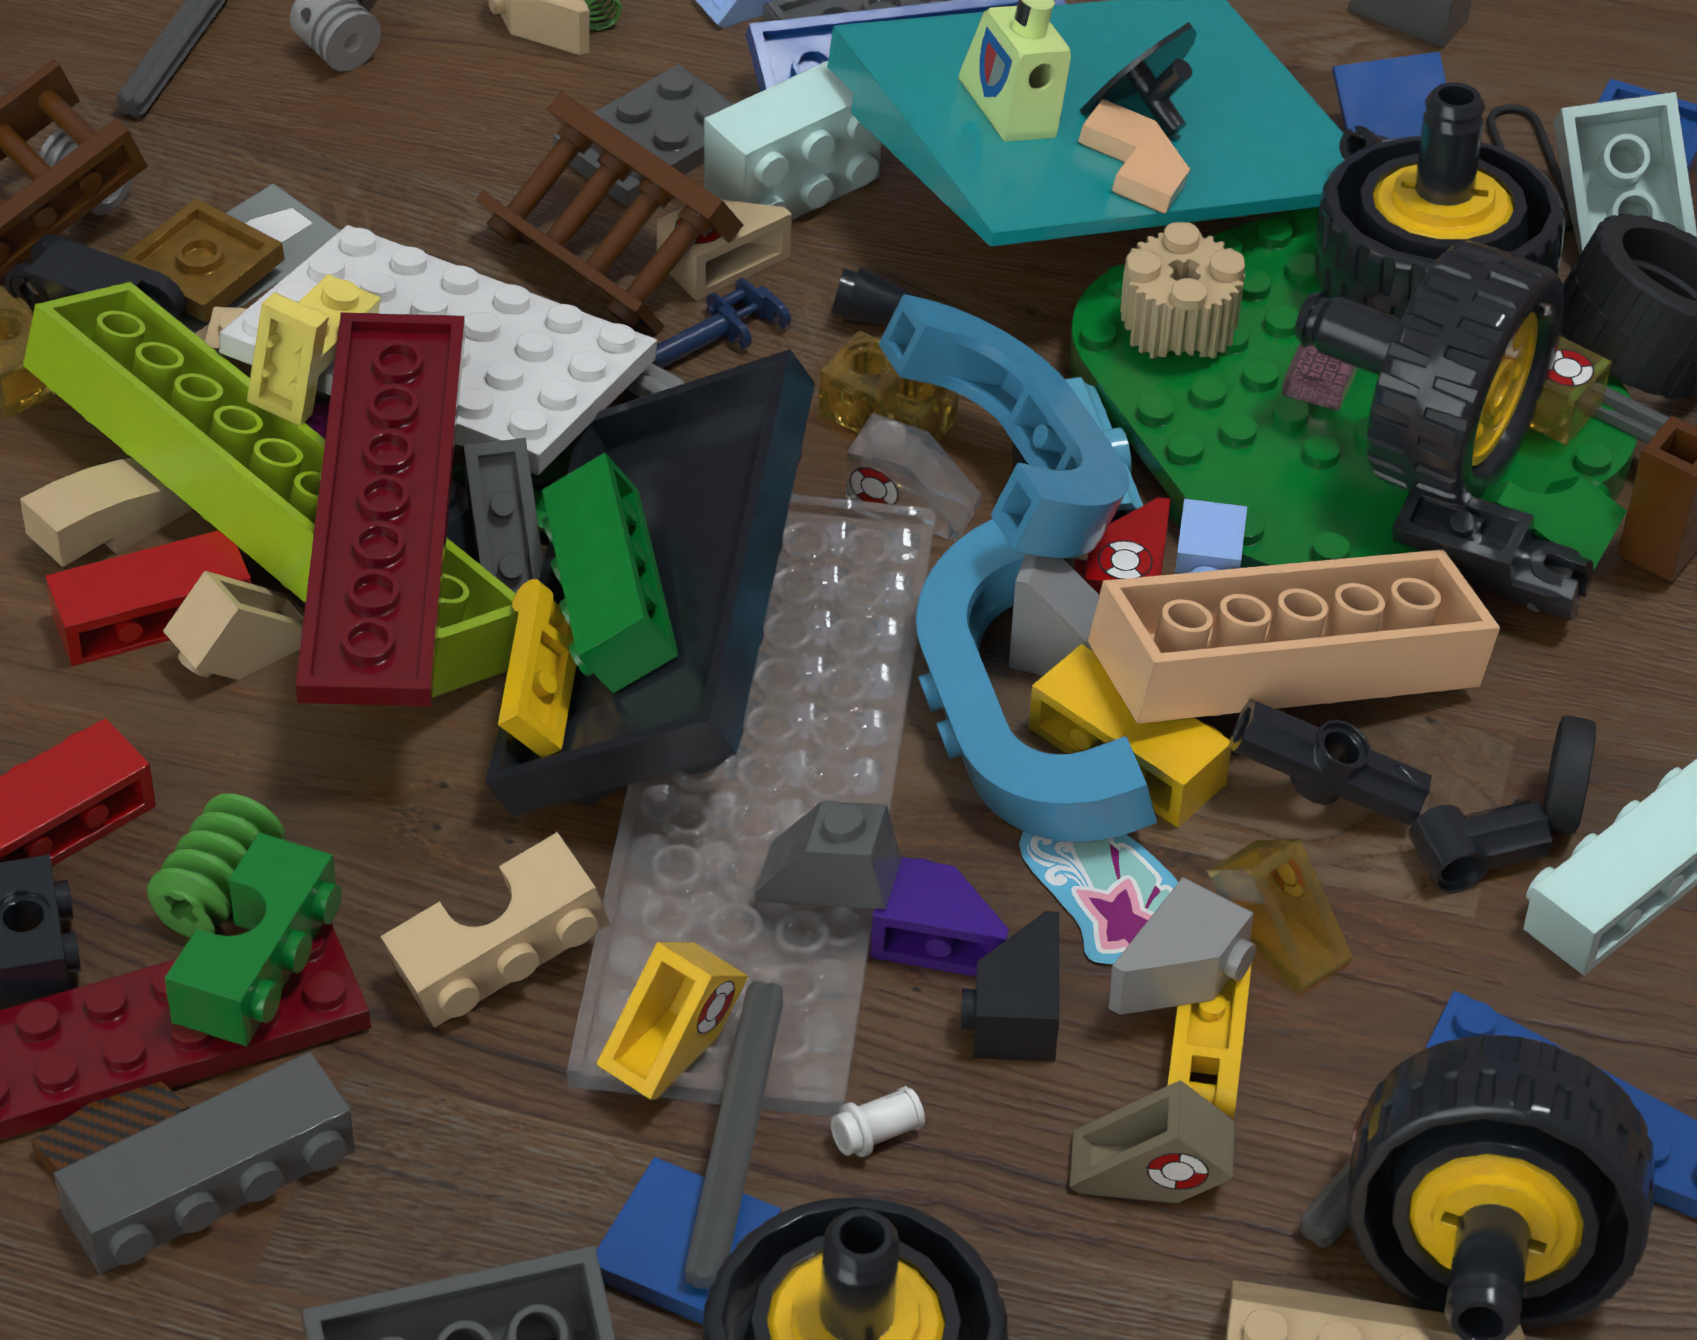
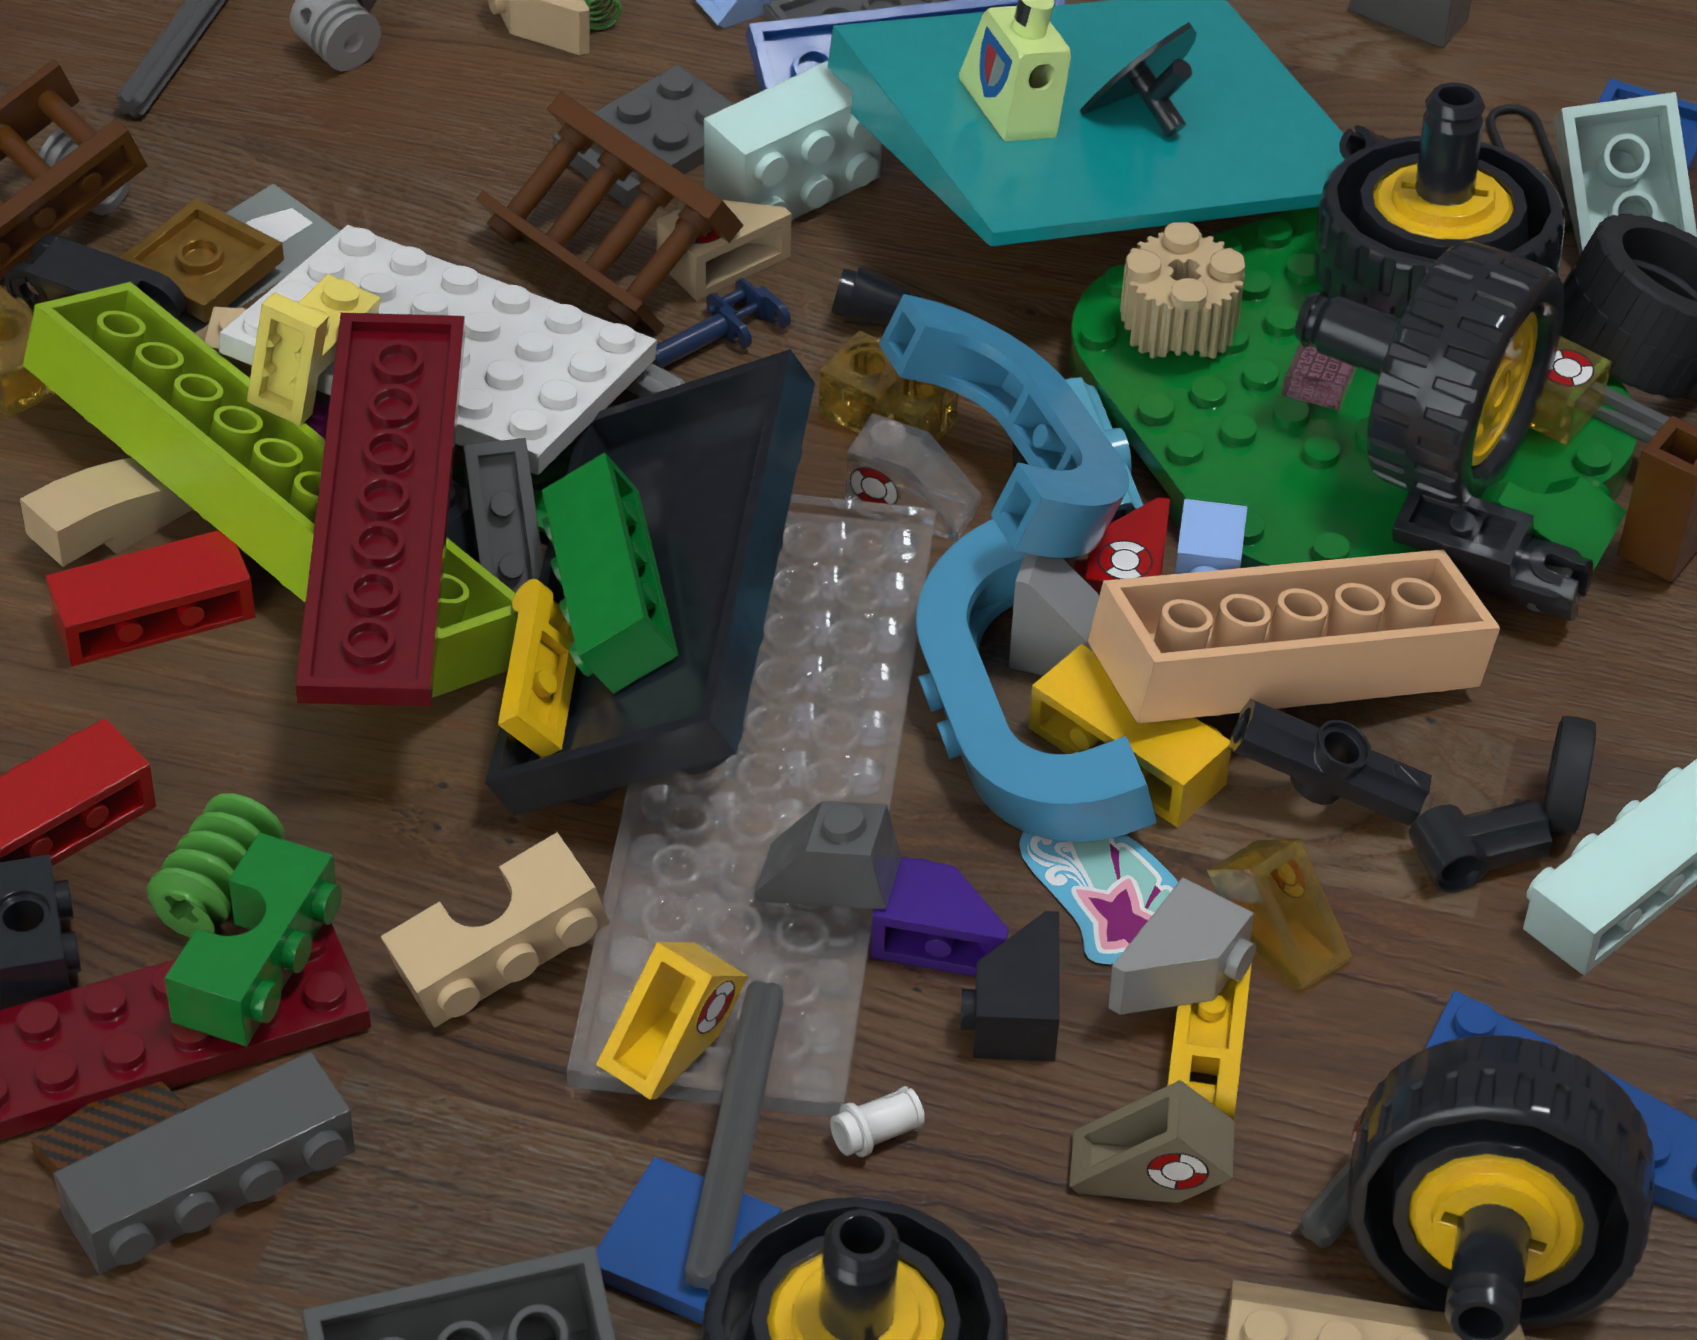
(234, 627): tan slope -> none
(1152, 165): light nougat tile -> none
(1388, 93): blue piece -> none

